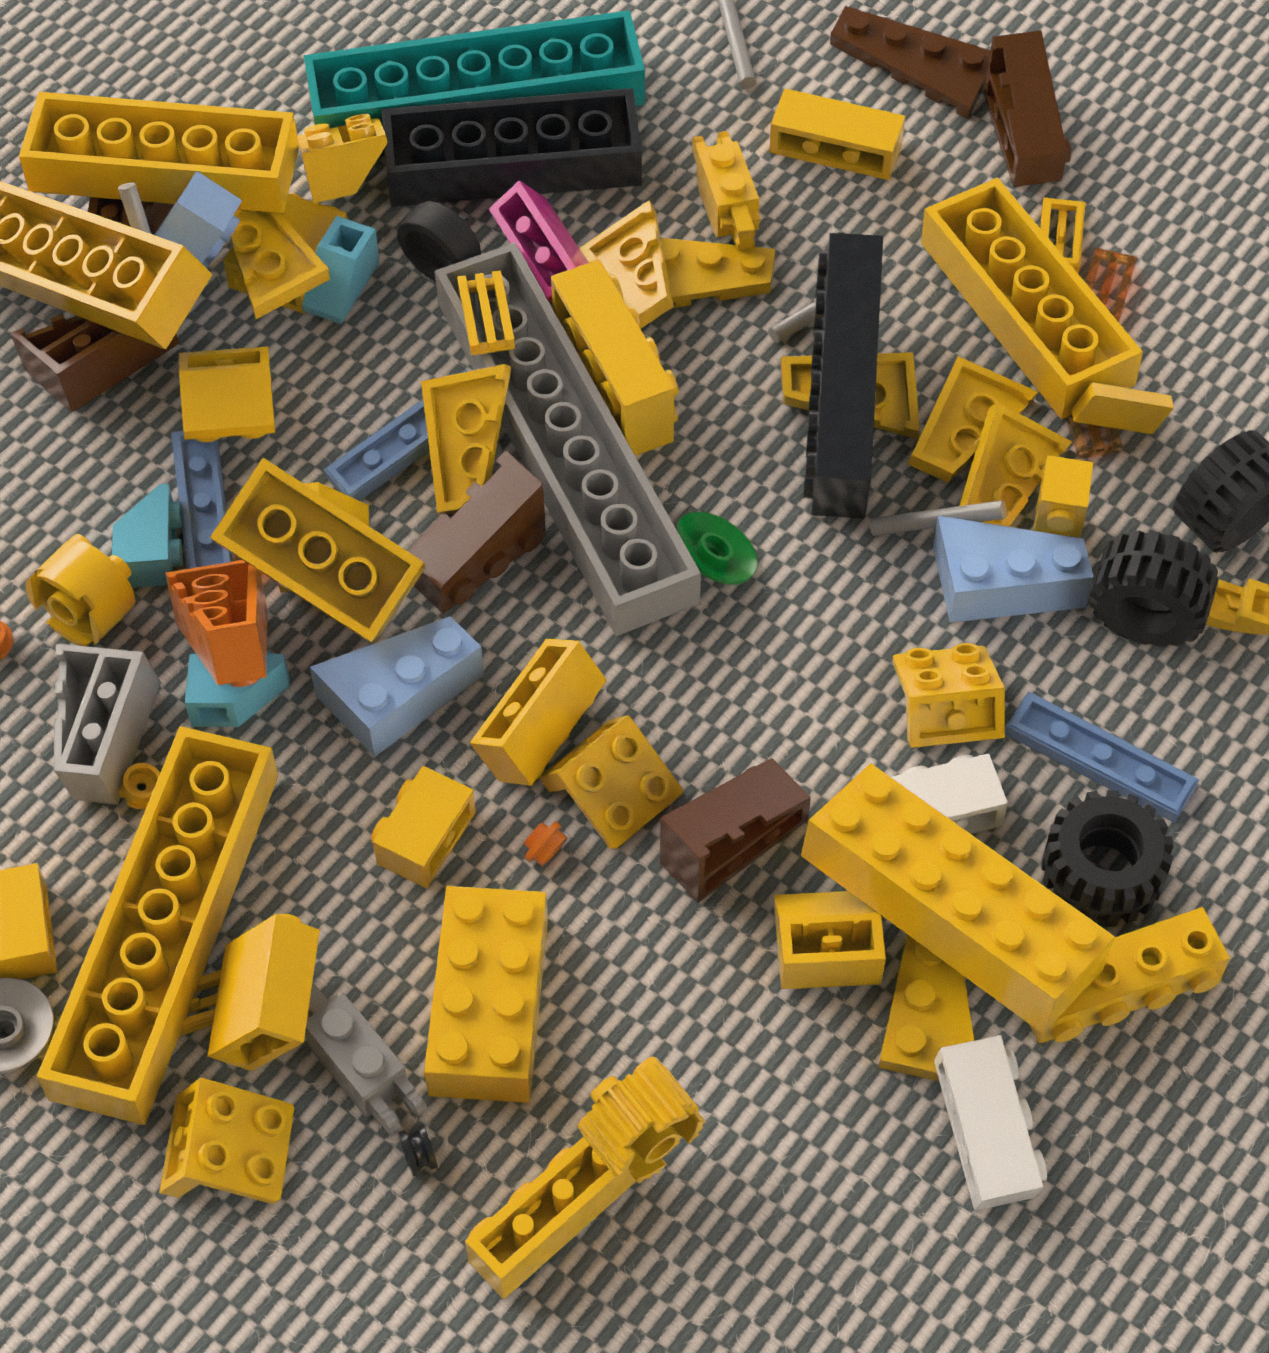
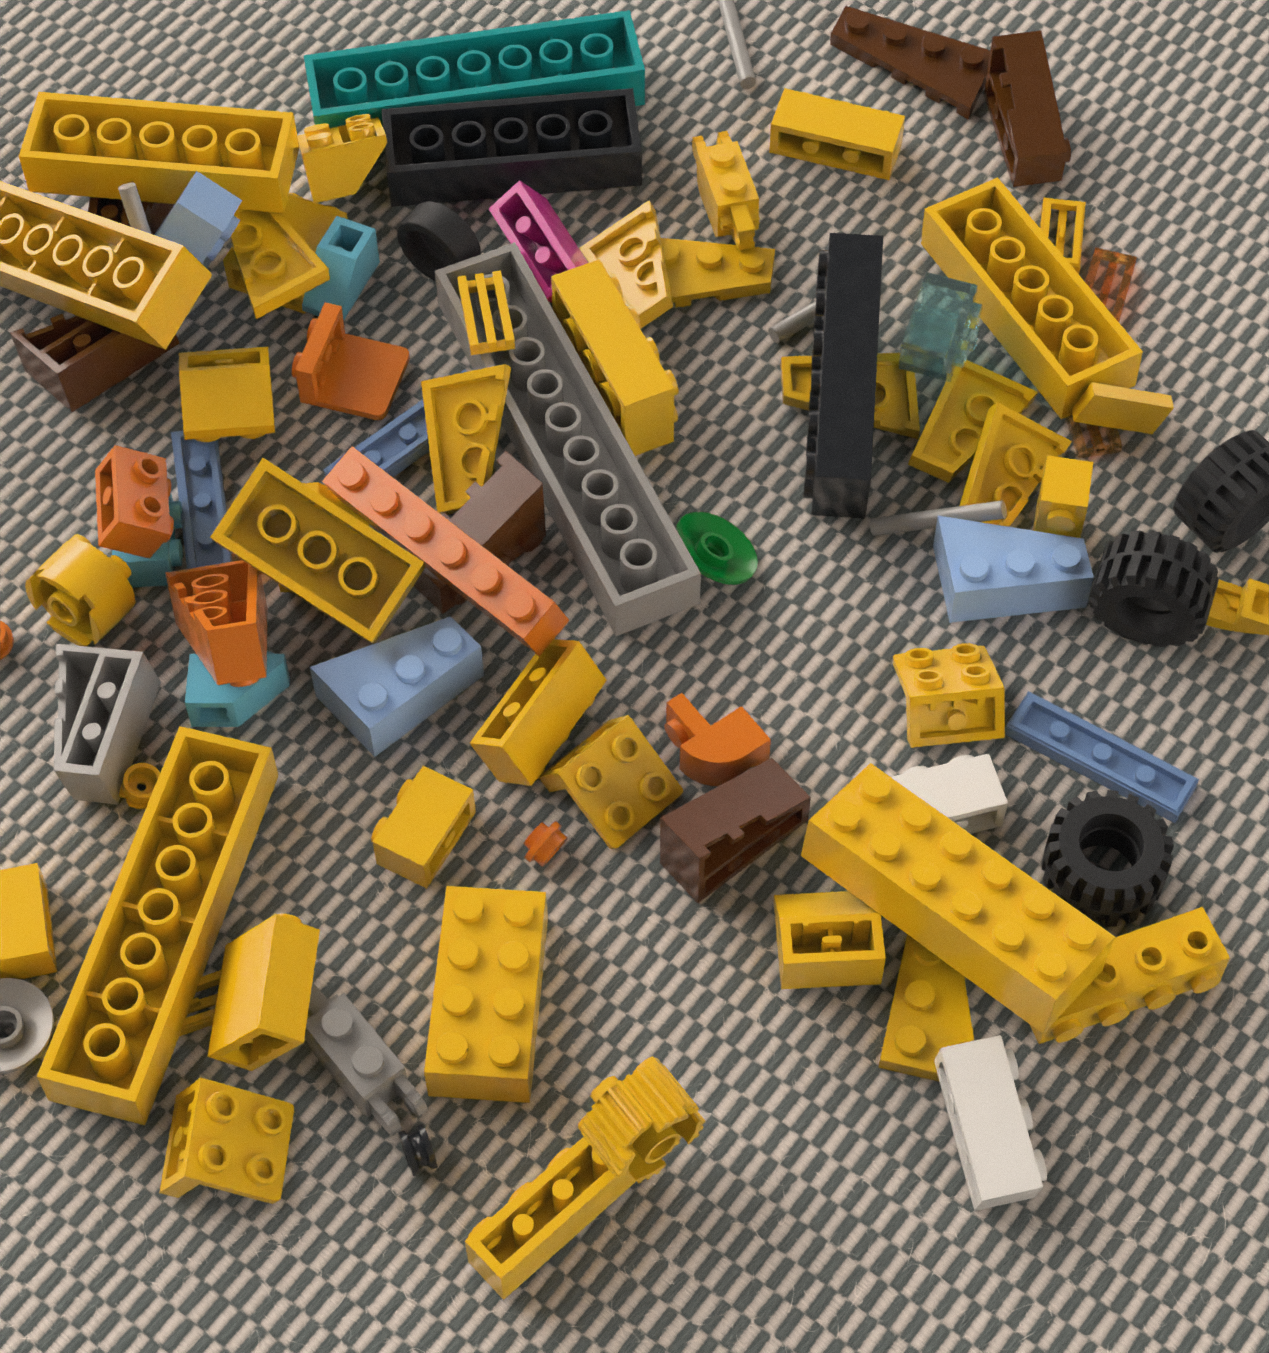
(133, 502): none -> orange brick
(346, 369): none -> orange bracket
(446, 551): none -> orange brick
(718, 750): none -> orange brick
(941, 327): none -> clear light blue brick

